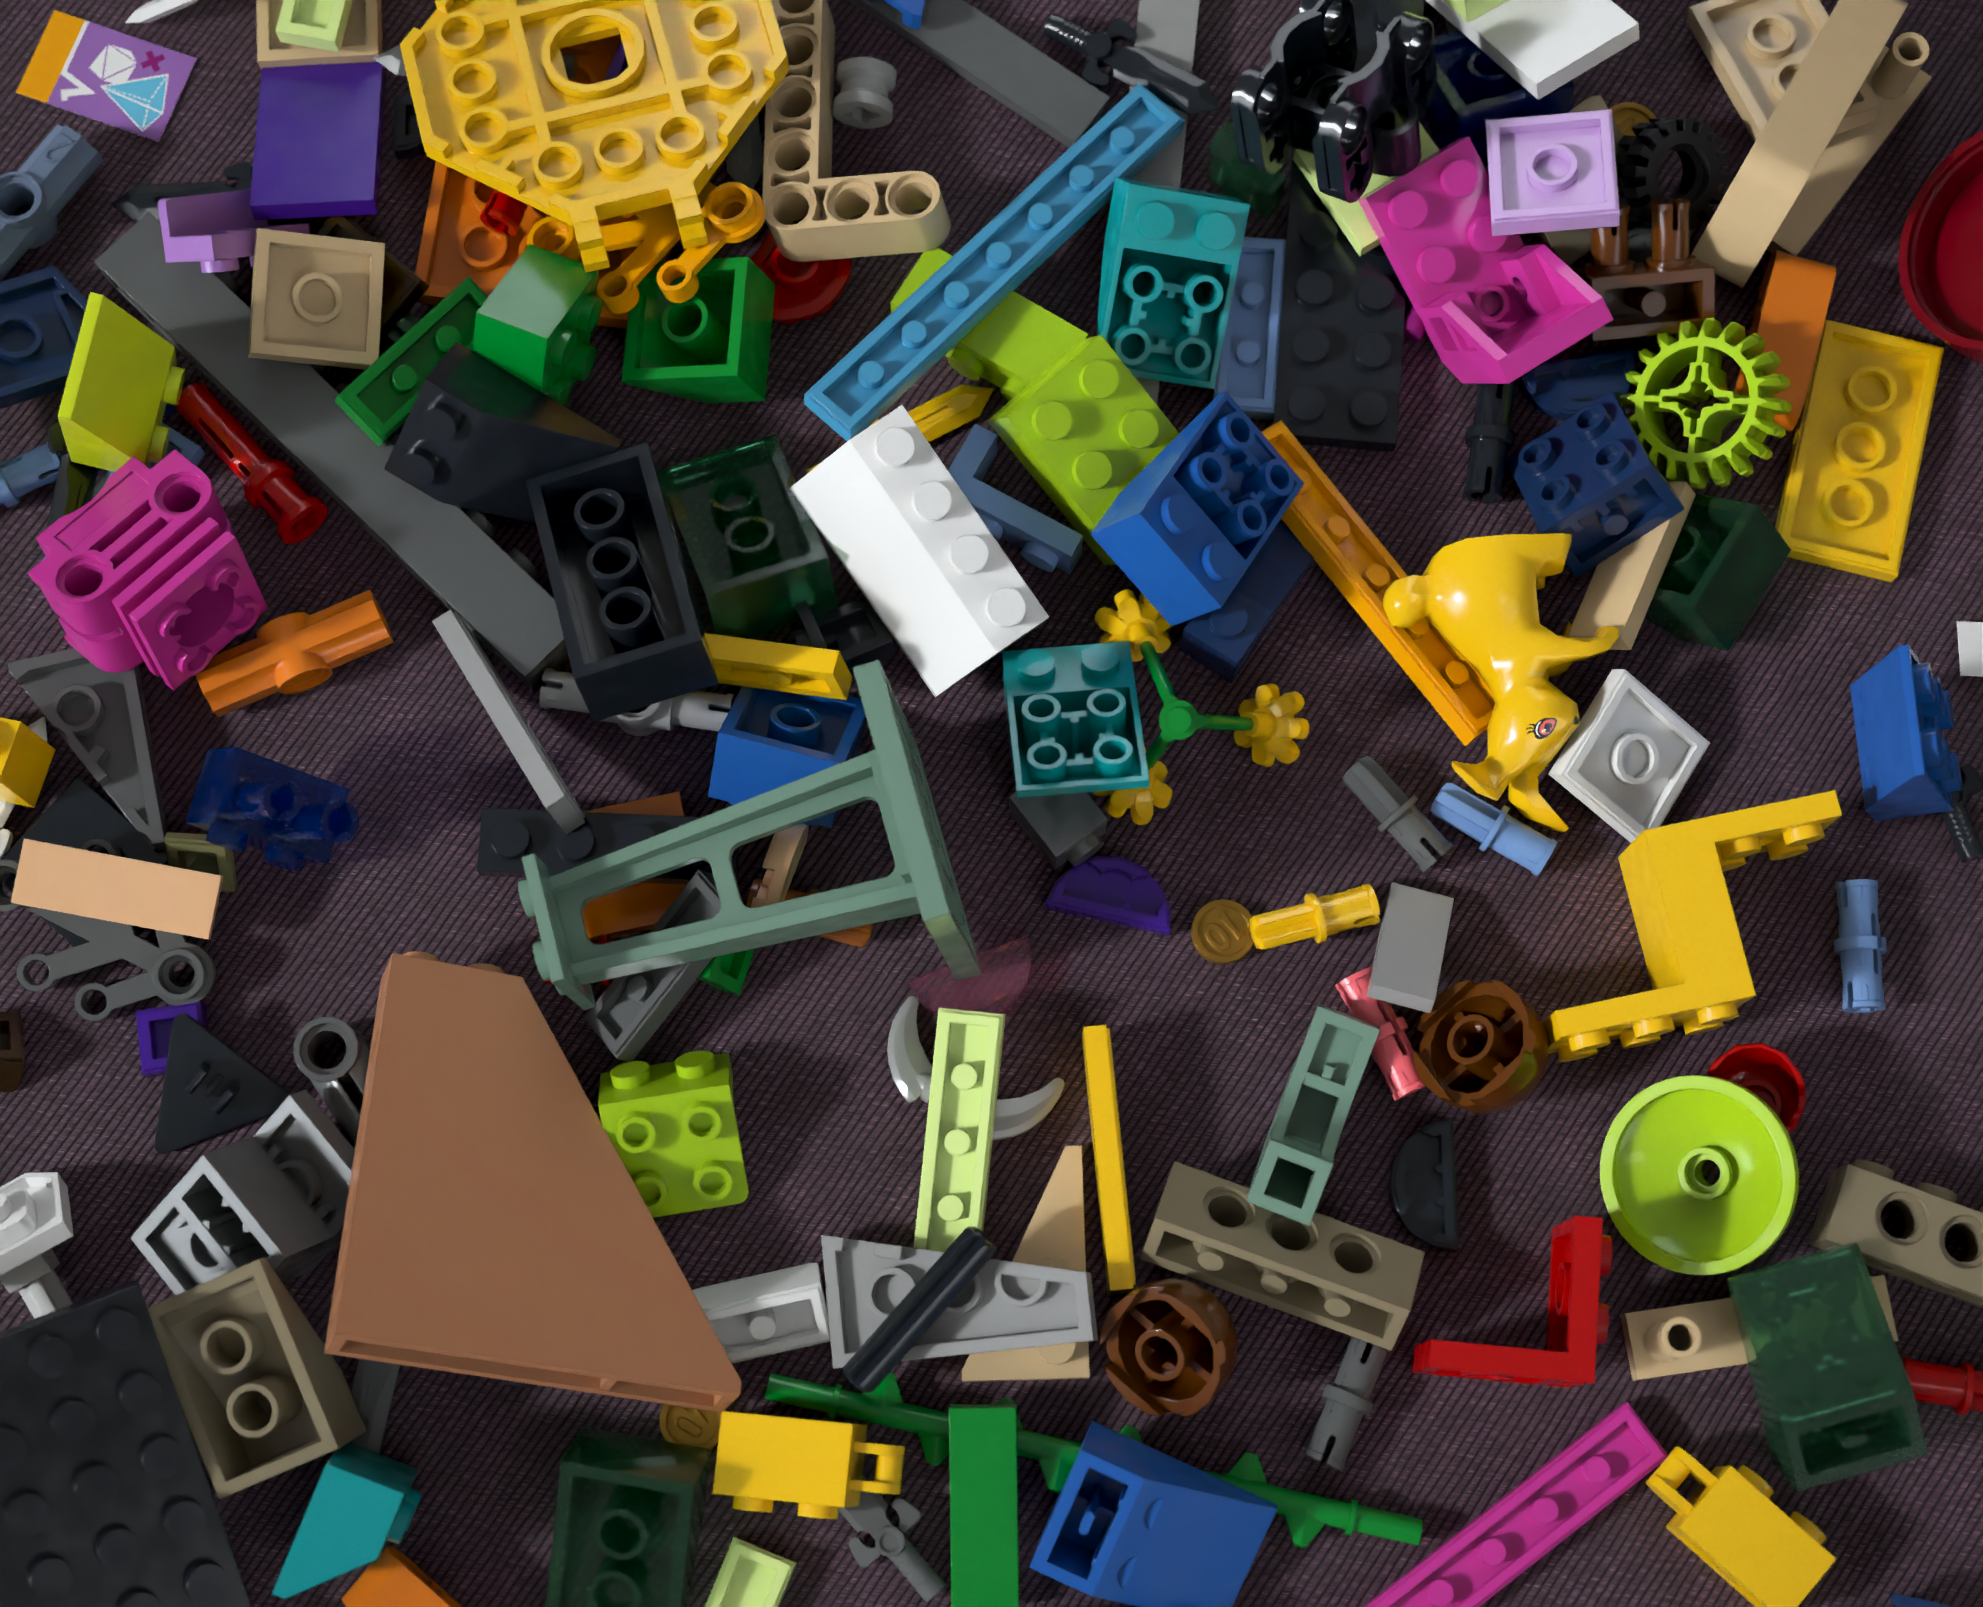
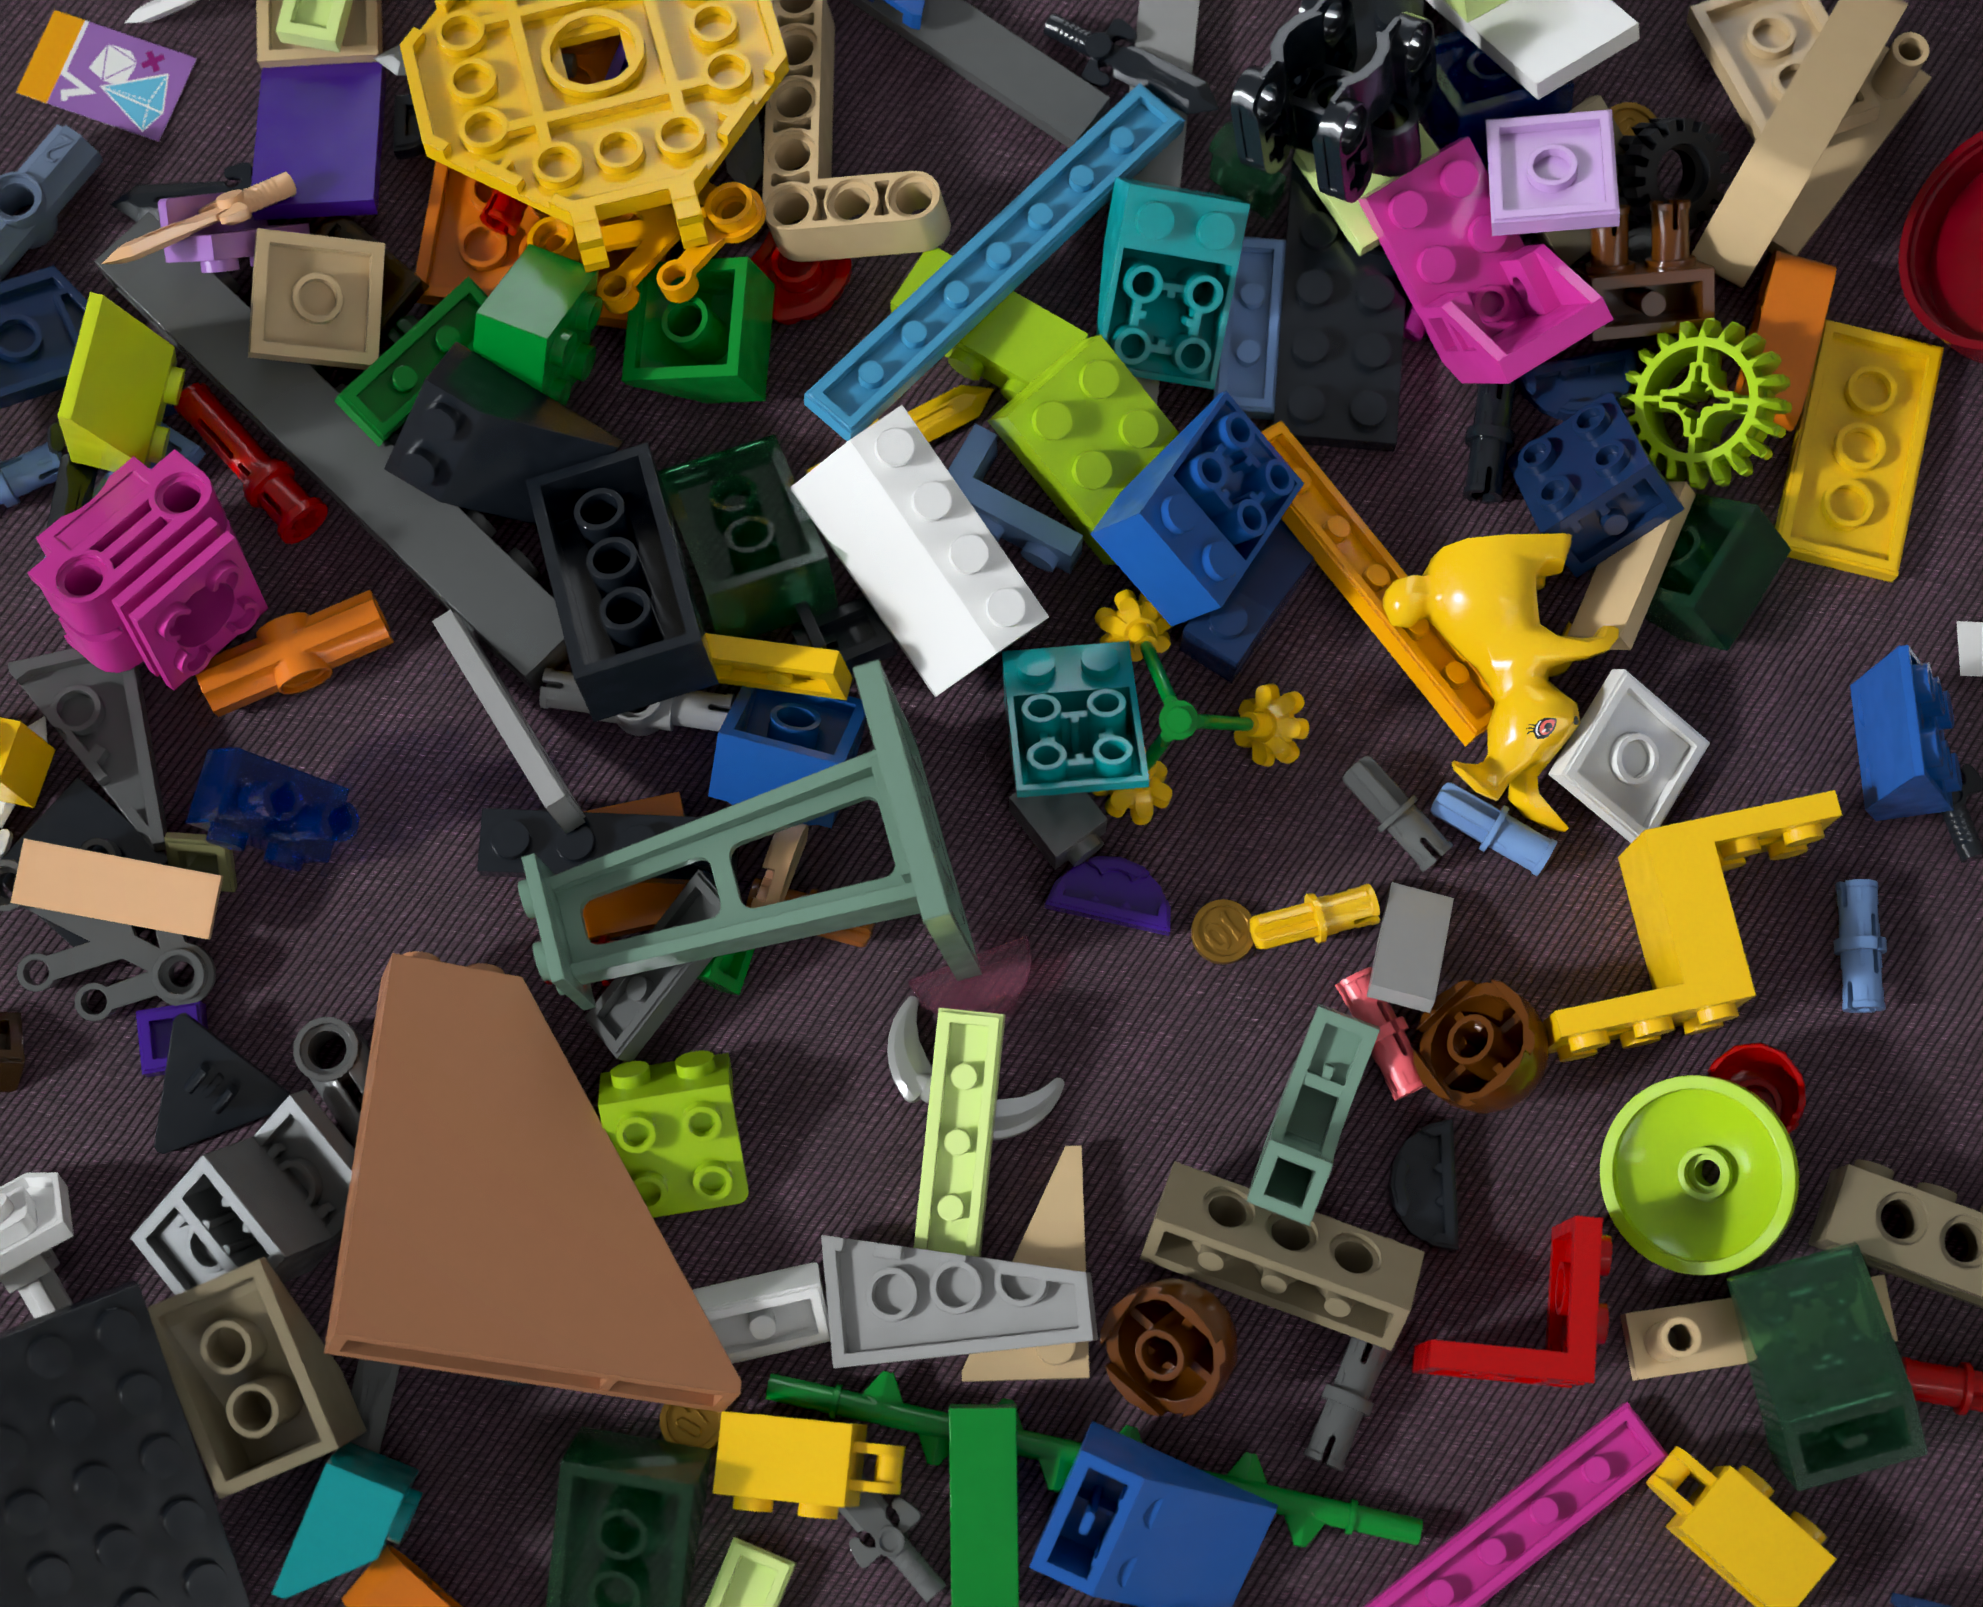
(228, 208): none -> light nougat sword
(864, 92): light grey wheel -> none
(919, 1309): black axle -> none
(1108, 1160): yellow tile -> none

